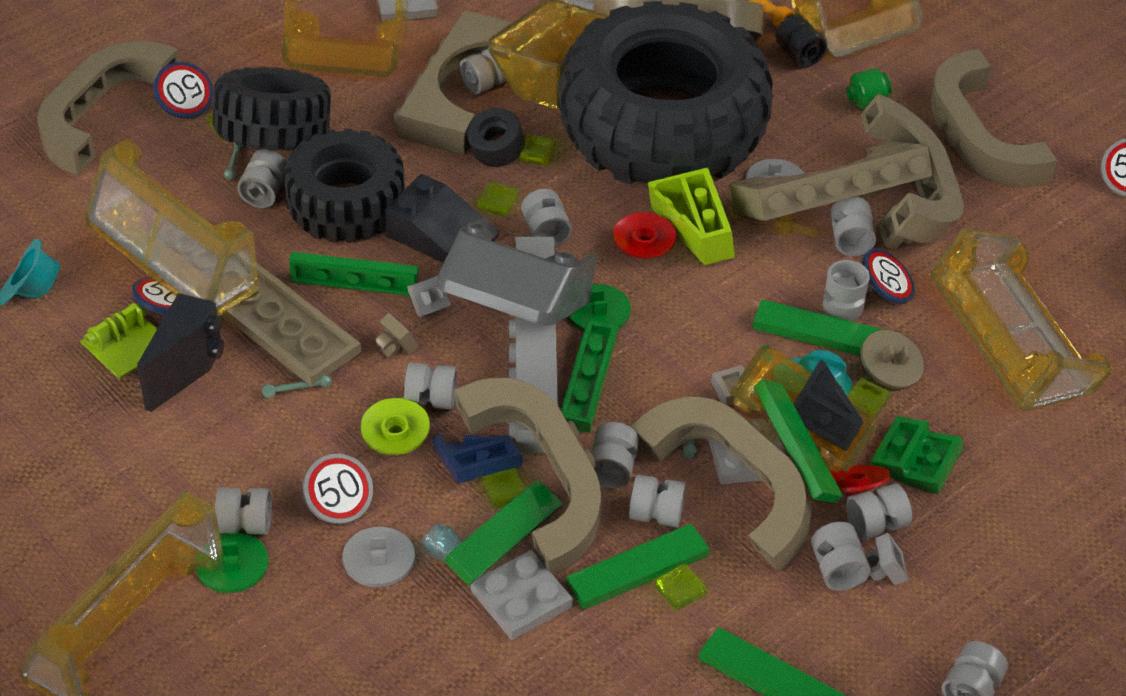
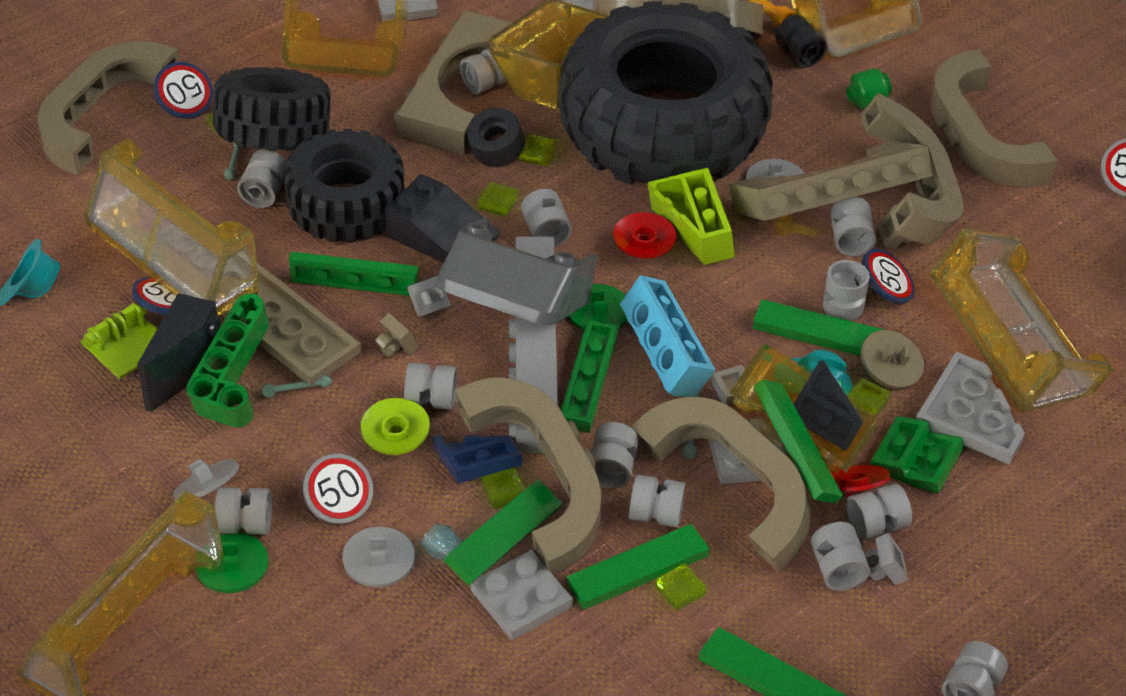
(207, 478): none -> light grey piece
(244, 322): none -> green beam
(667, 337): none -> medium azure brick
(972, 408): none -> light grey plate

